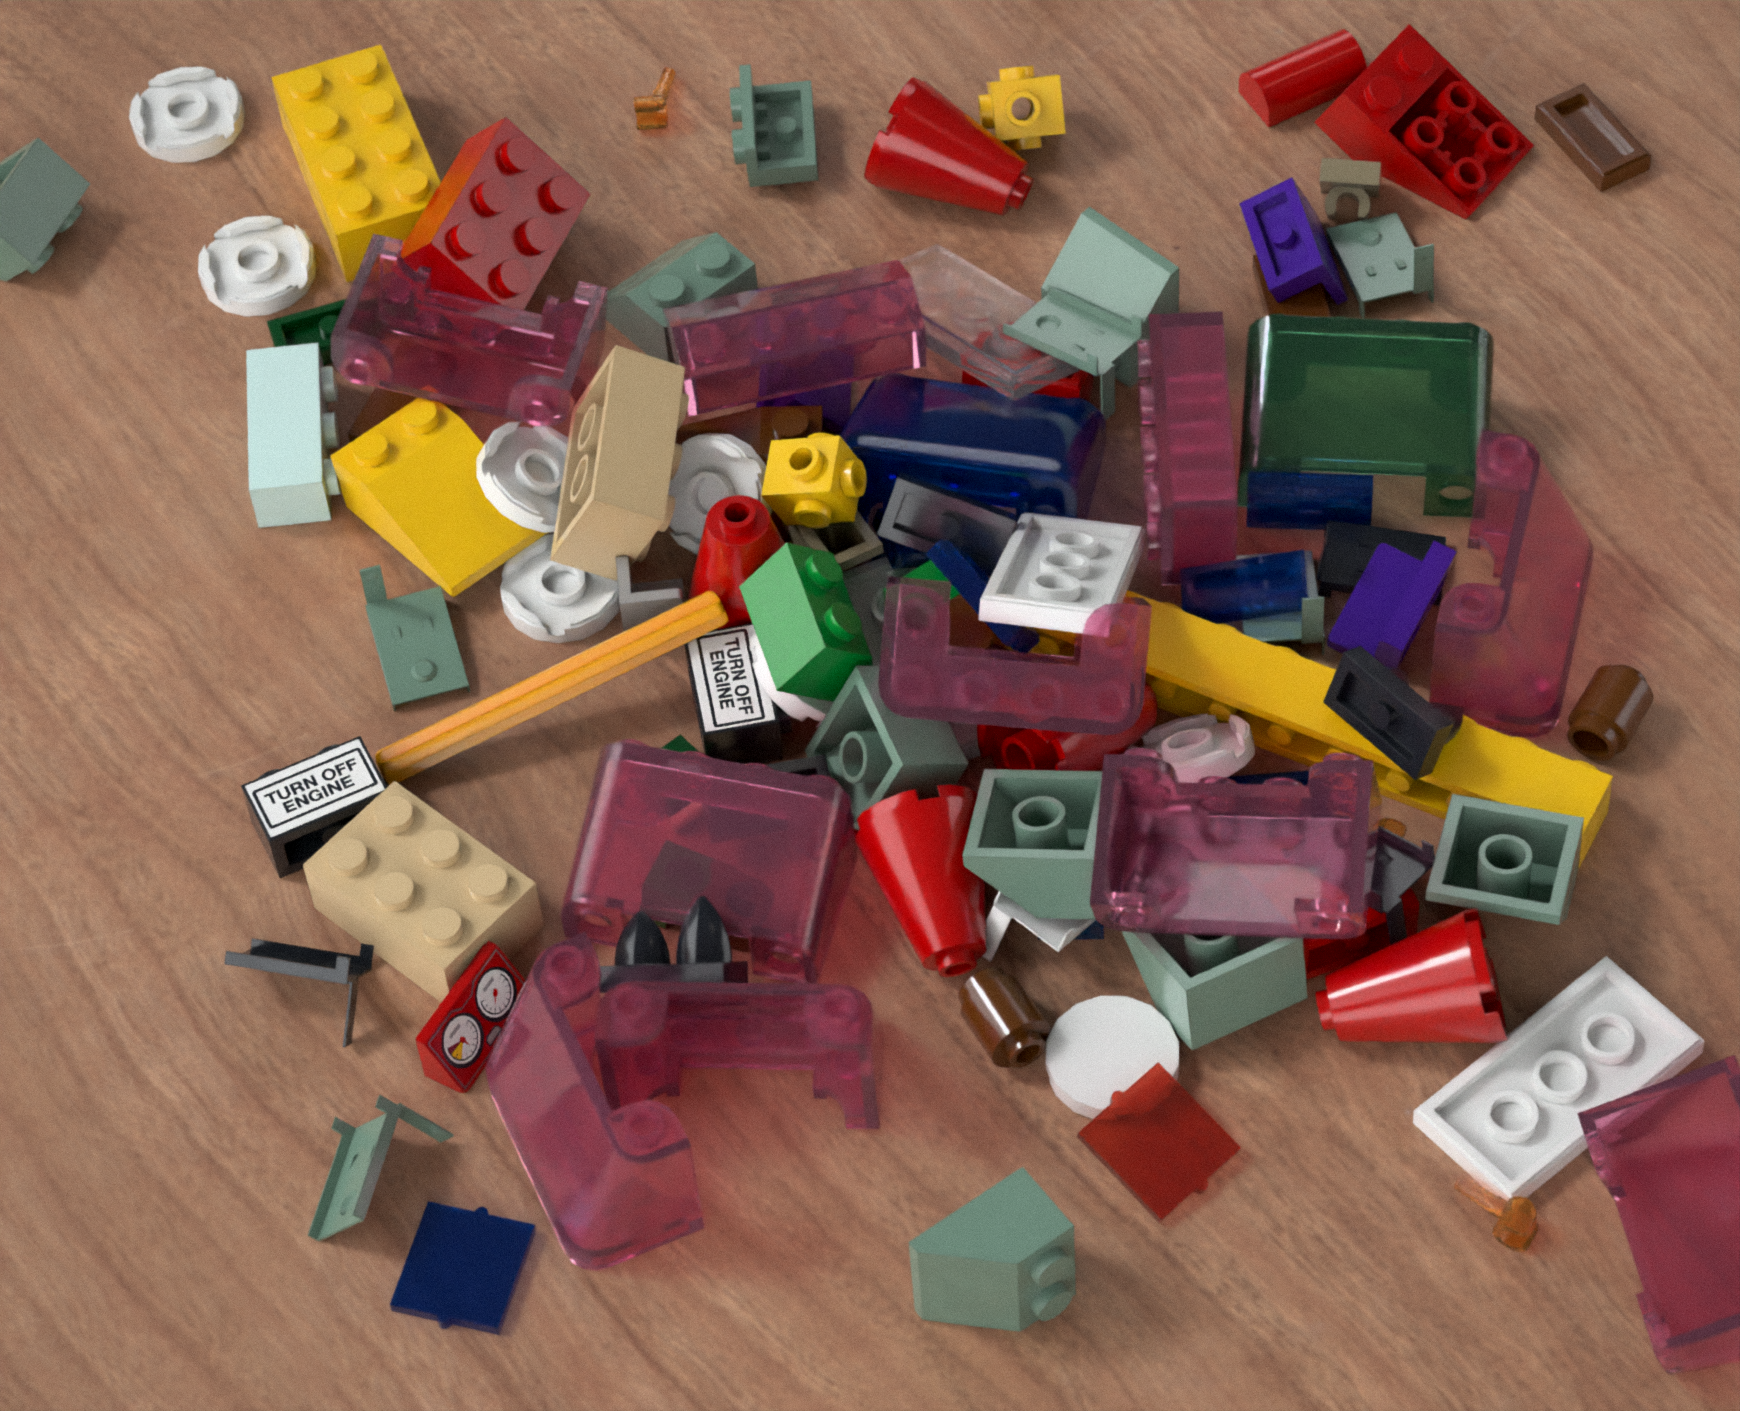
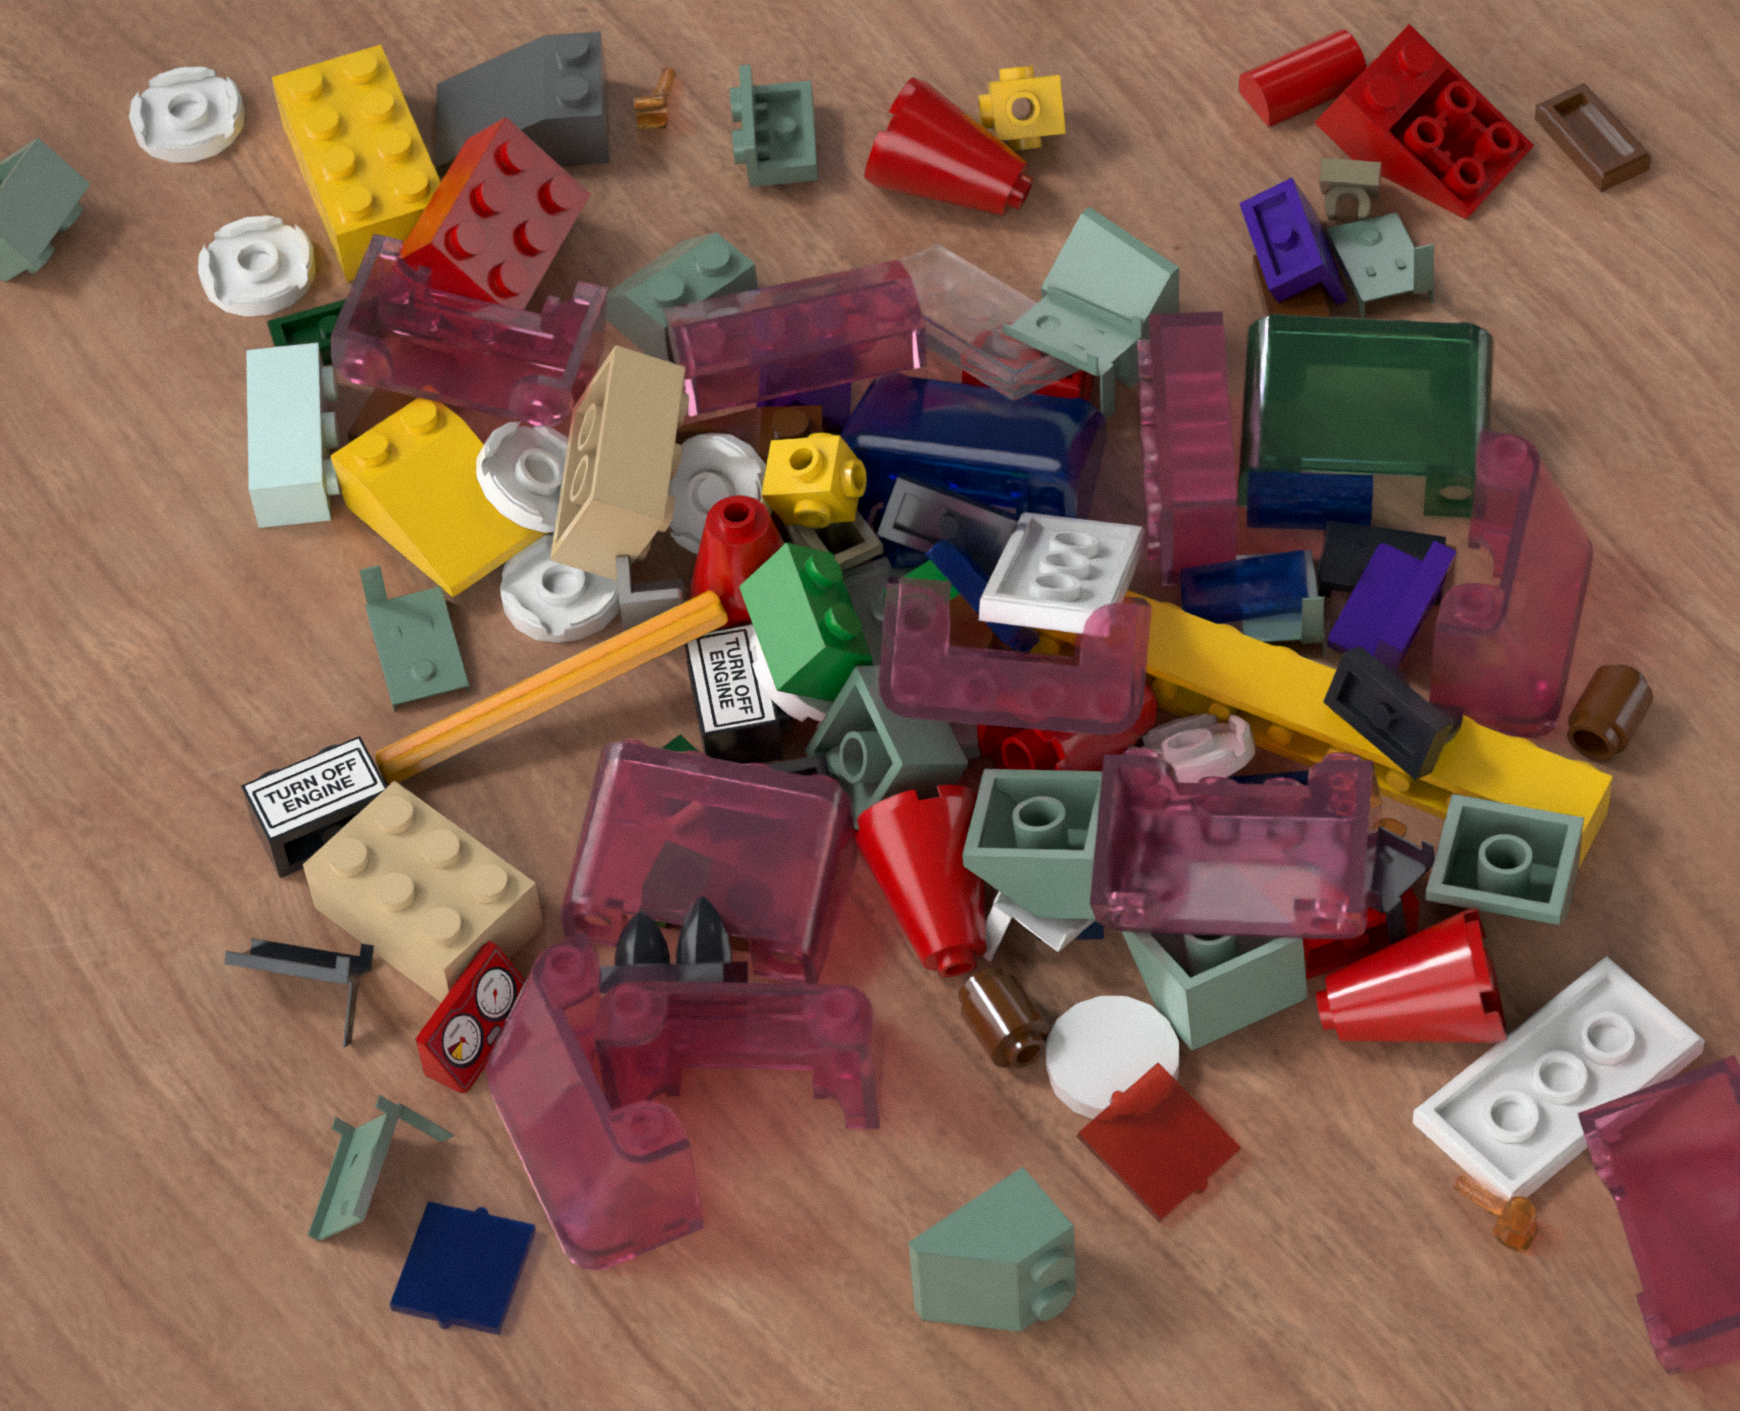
(546, 88): none -> dark grey slope

